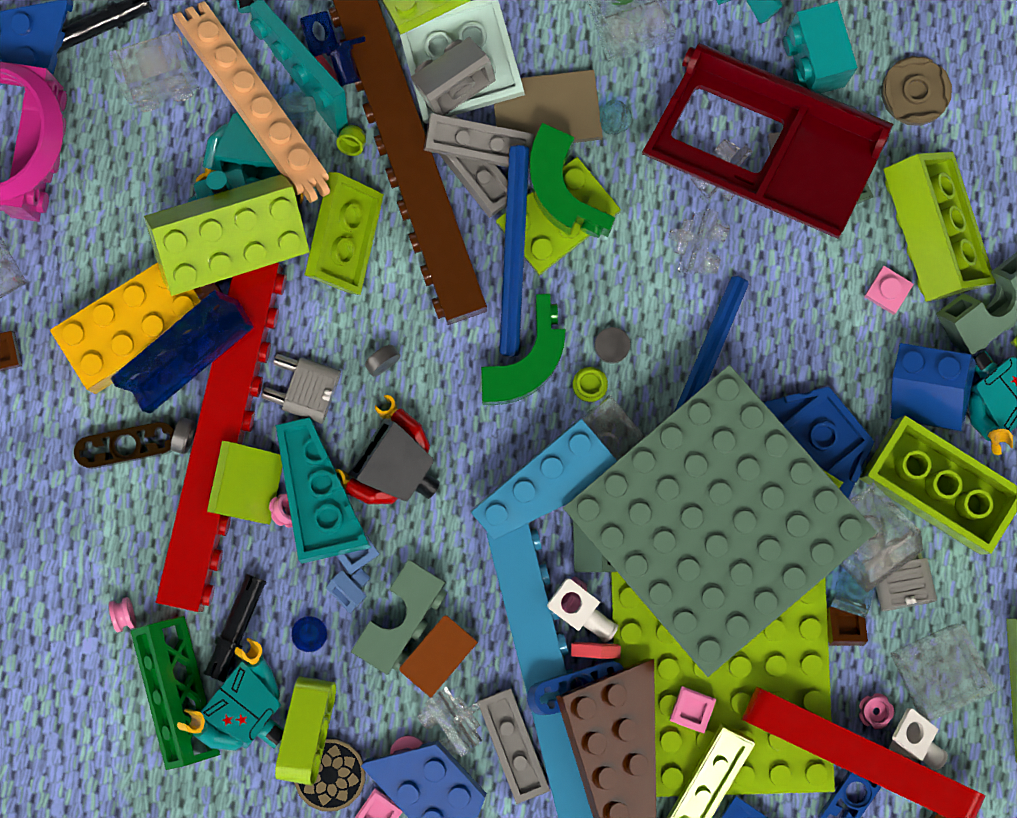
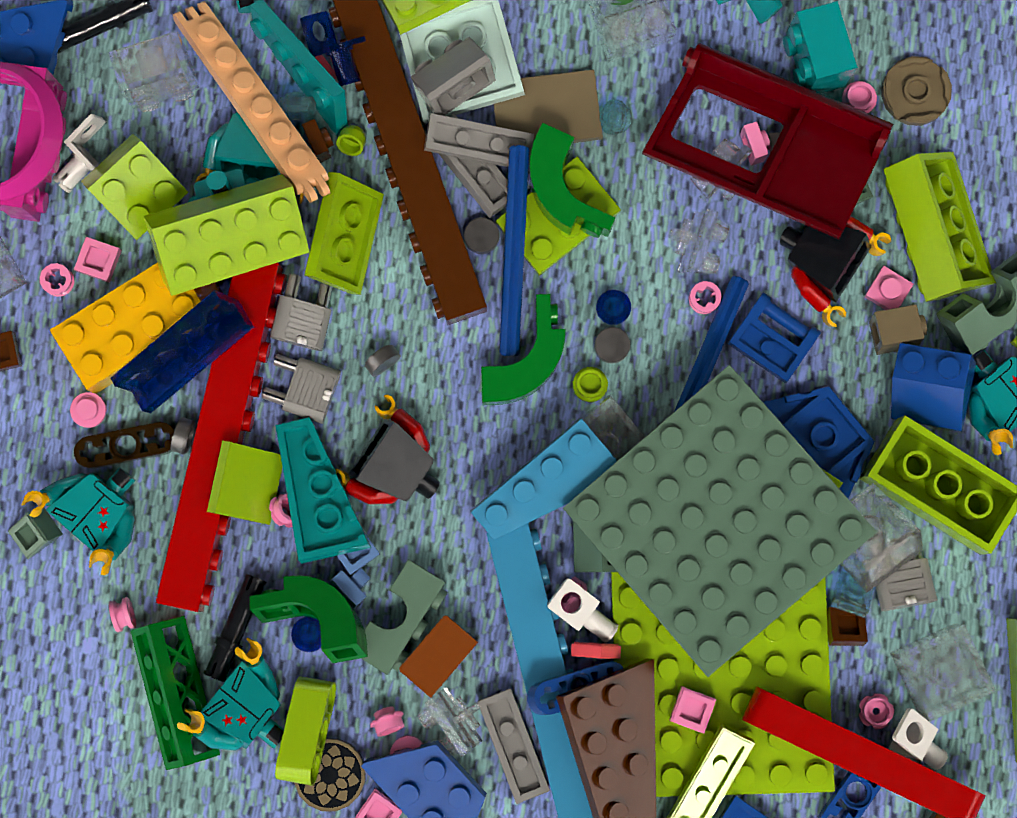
(34, 533): none -> sand green slope
(49, 287): none -> bright pink bush
(82, 161): none -> white bracket
(88, 410): none -> bright pink plate
(91, 512): none -> teal torso
(97, 259): none -> bright pink plate
(133, 185): none -> lime brick
(302, 321): none -> light grey piece
(319, 140): none -> reddish brown plate
(340, 626): none -> green arch
(387, 721): none -> bright pink plate
(481, 235): none -> flat silver tile
(613, 307): none -> clear blue plate
(709, 307): none -> bright pink bush
(756, 141): none -> bright pink plate
(767, 346): none -> blue plate
(826, 264): none -> black torso
(860, 96): none -> bright pink plate
(896, 327): none -> dark tan brick

